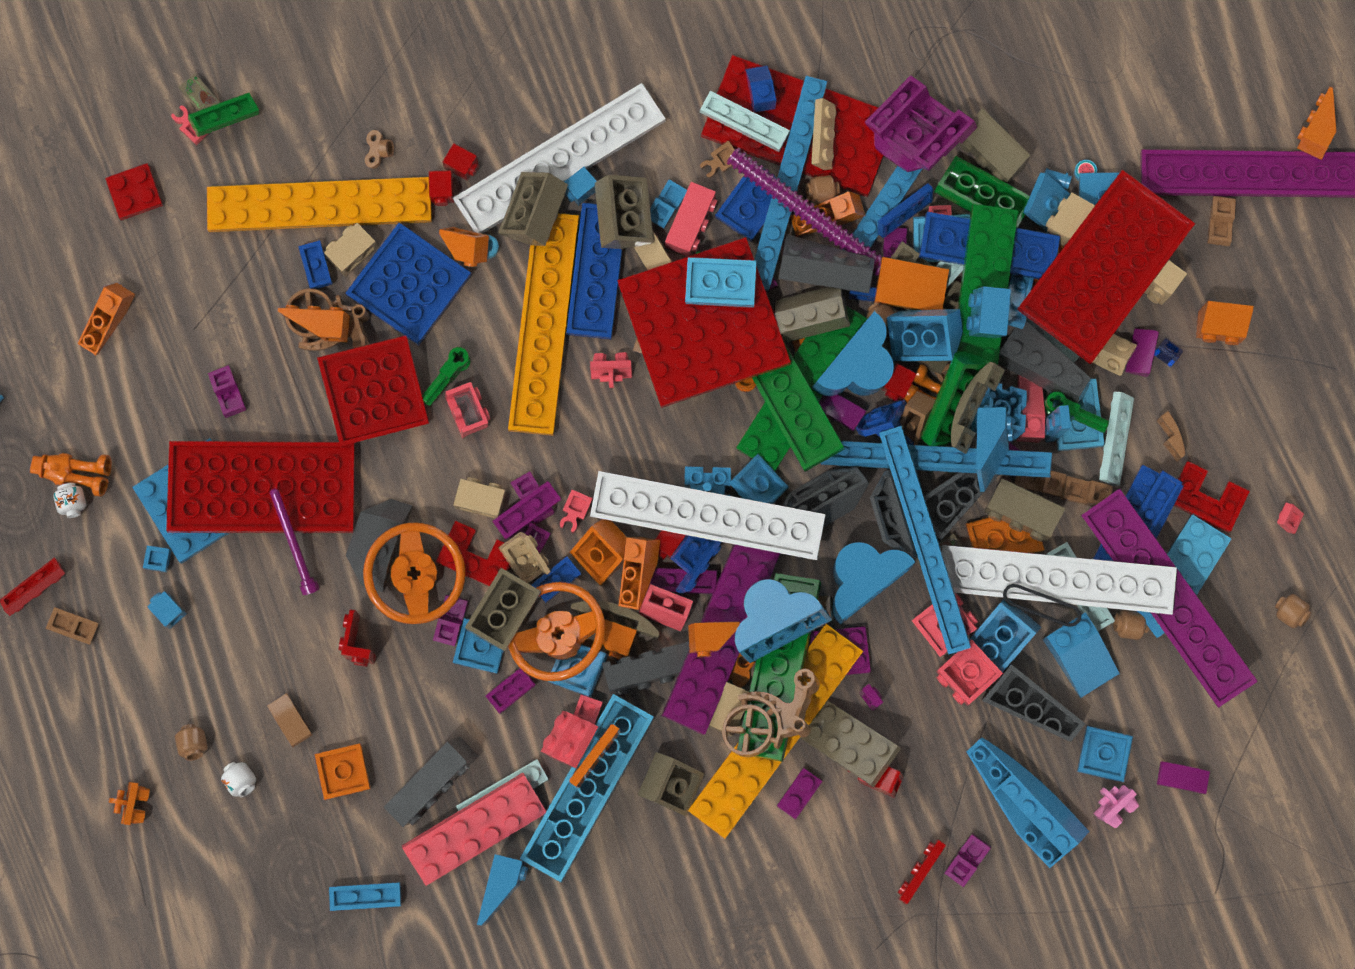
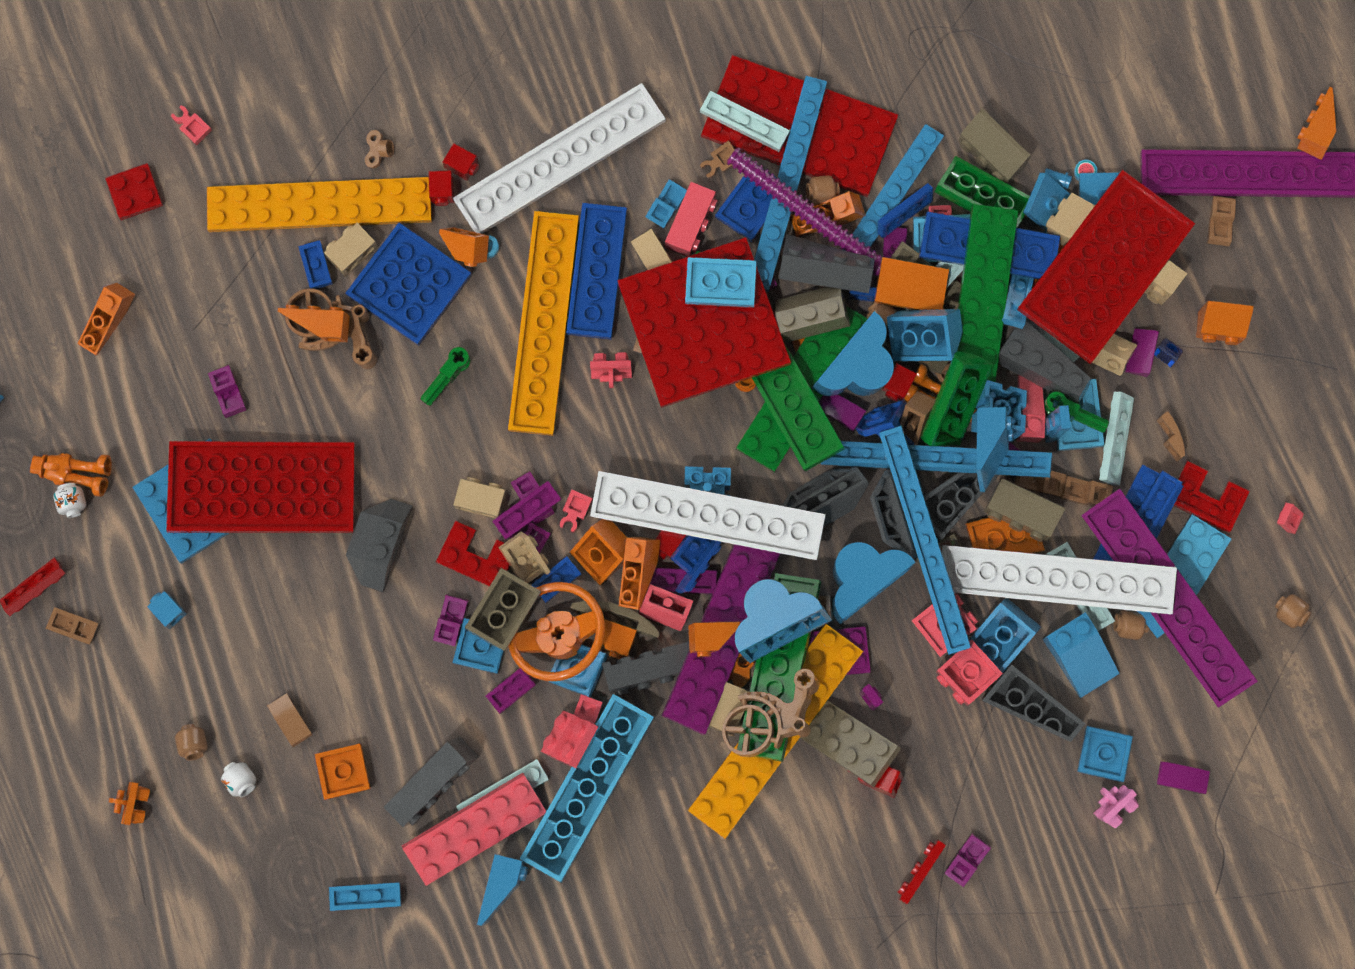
(157, 559): dark azure plate -> none
(198, 93): dark tan tile -> none
(223, 114): green plate -> none
(308, 584): magenta piece -> none
(358, 656): red bracket -> none
(372, 390): red plate -> none
(412, 555): orange piece -> none
(467, 409): coral window -> none
(533, 208): dark tan slope -> none
(580, 186): dark azure brick -> none
(595, 756): orange tile -> none
(623, 211): dark tan slope -> none
(671, 784): dark tan slope -> none
(758, 482): dark azure plate -> none
(761, 89): blue slope -> none
(799, 793): magenta plate -> none
(823, 134): tan plate -> none
(916, 128): magenta slope -> none
(970, 401): dark tan slope -> none
(988, 312): dark azure brick -> none
(1028, 804): dark azure wedge -> none
(1044, 596): black piece -> none

